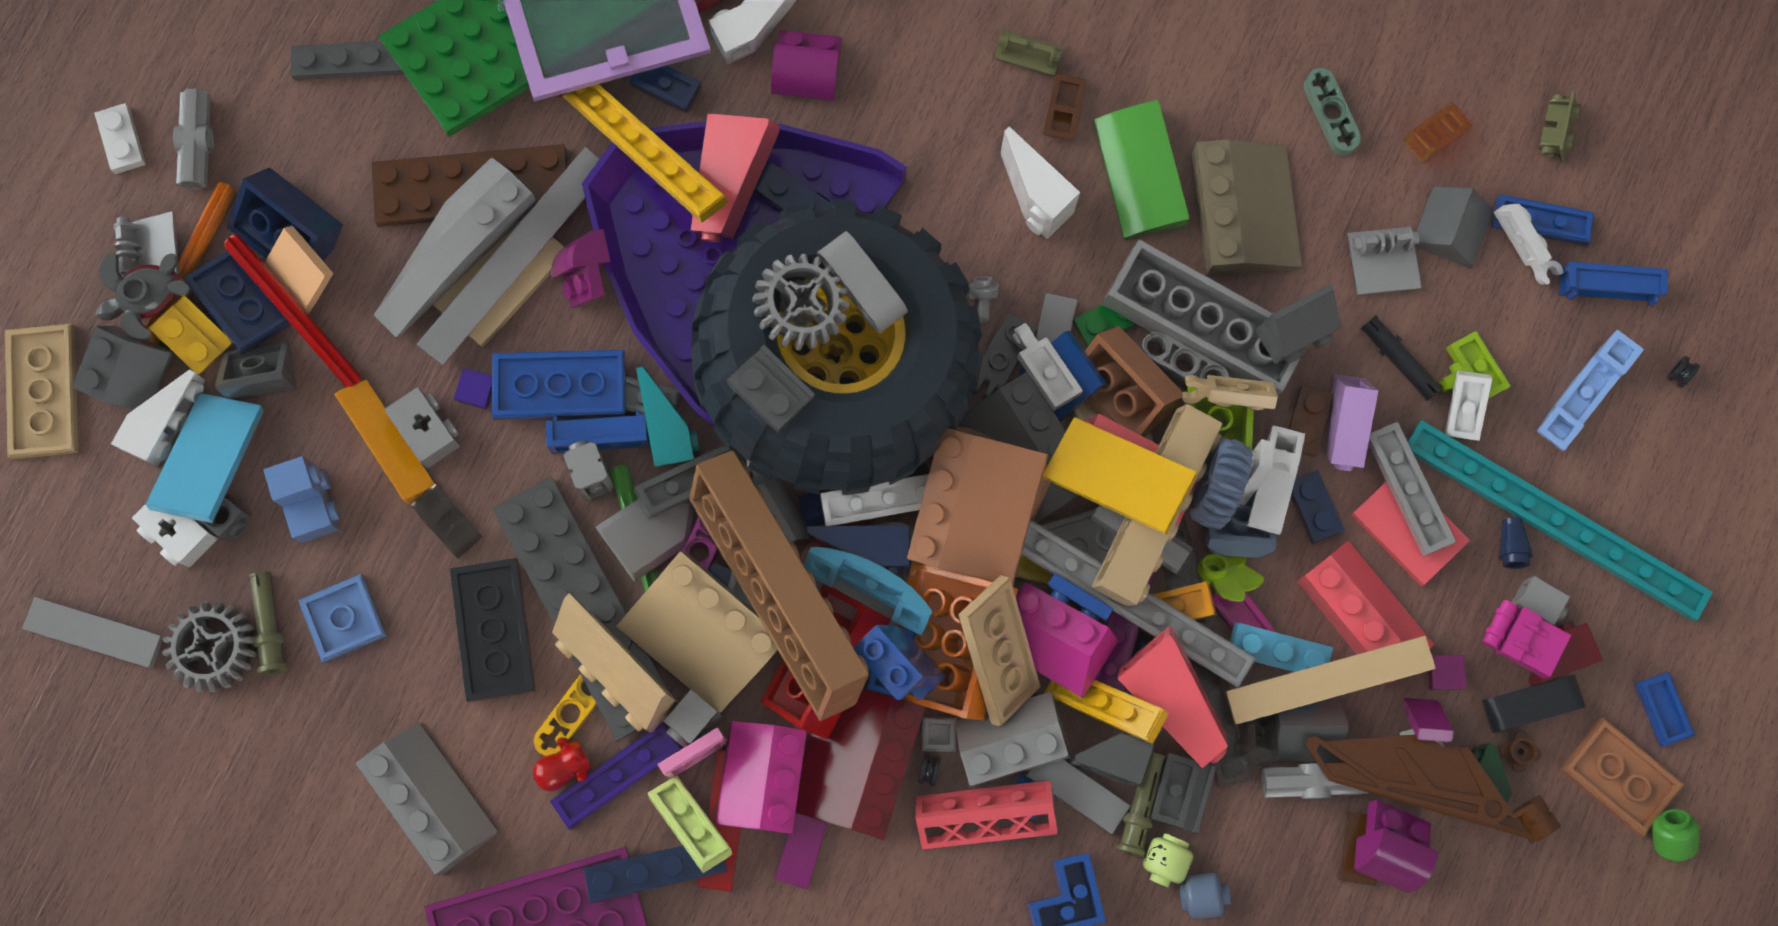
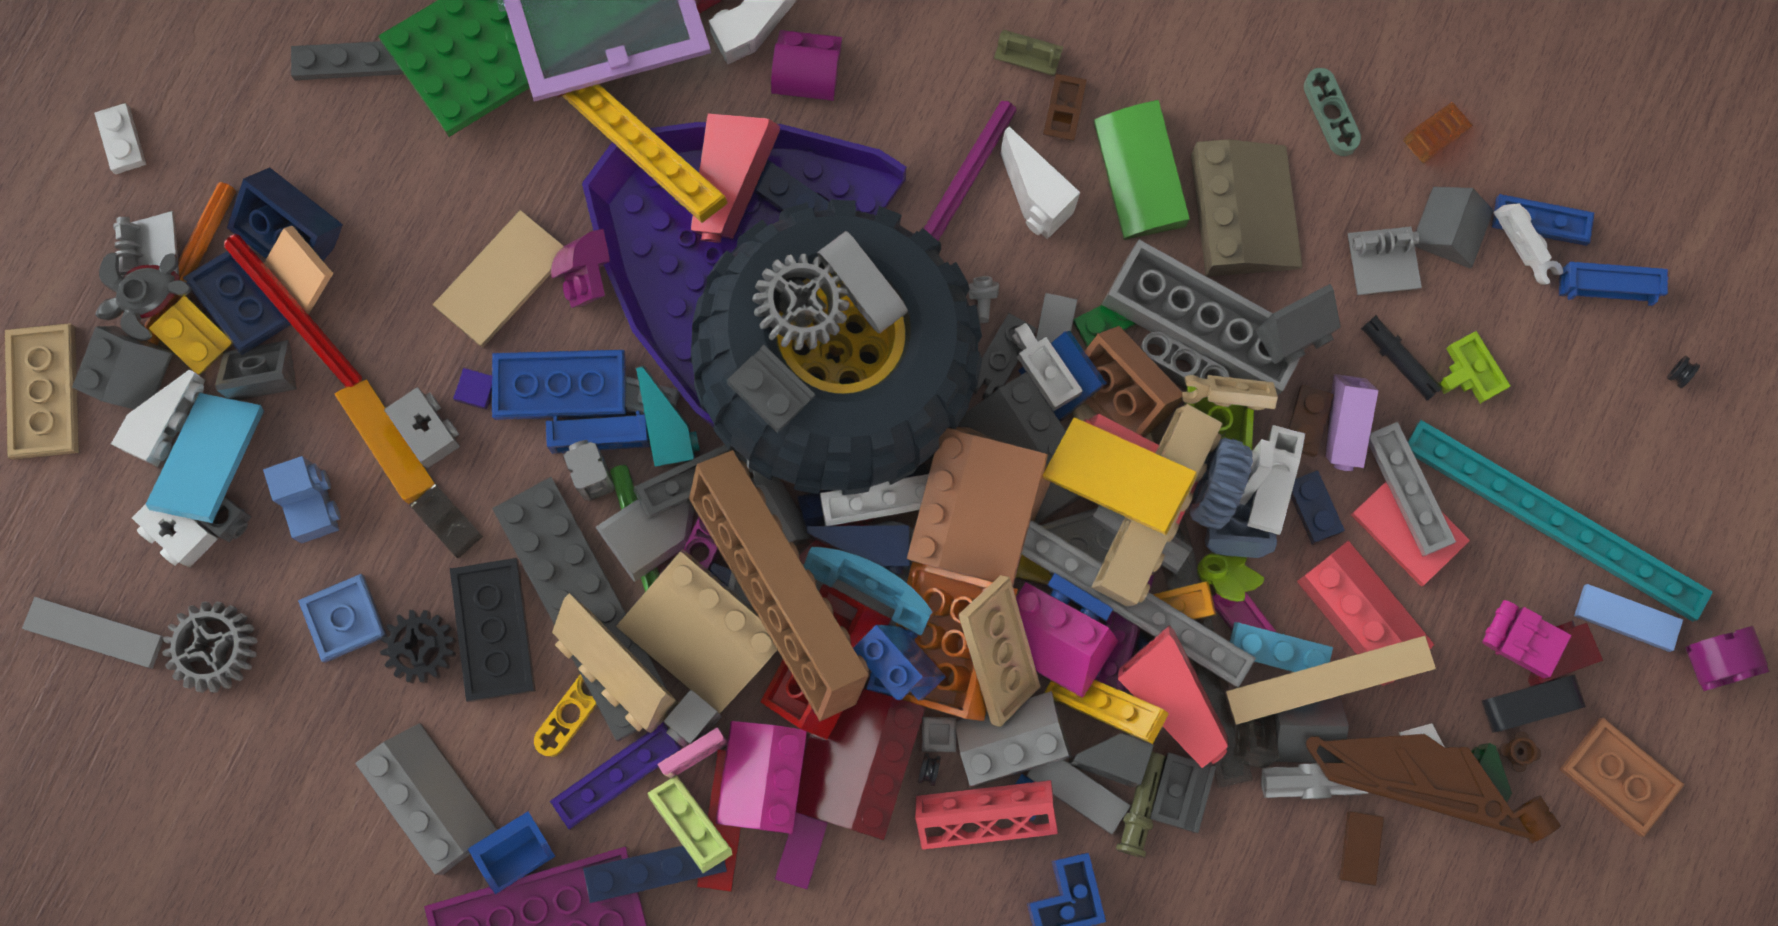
(193, 139): light grey piece -> none
(268, 638): olive pin -> none
(418, 187): reddish brown plate -> none
(419, 660): none -> black gear
(455, 241): light grey wedge -> none
(508, 260): light grey tile -> none
(511, 852): none -> blue panel
(559, 768): red animal -> none
(667, 86): dark blue plate -> none
(970, 169): none -> magenta axle
(1168, 860): yellowish green head -> none
(1204, 895): sand blue head -> none
(1395, 848): magenta brick -> none
(1428, 720): magenta tile -> none
(1449, 673): magenta tile -> none
(1468, 405): white plate -> none
(1514, 544): dark blue cone -> none
(1542, 599): light grey brick -> none
(1560, 139): olive hinge -> none
(1589, 389): light blue slope -> none
(1628, 618): none -> light blue tile
(1664, 709): blue tile -> none
(1676, 835): bright green head -> none
(1727, 658): none -> magenta brick

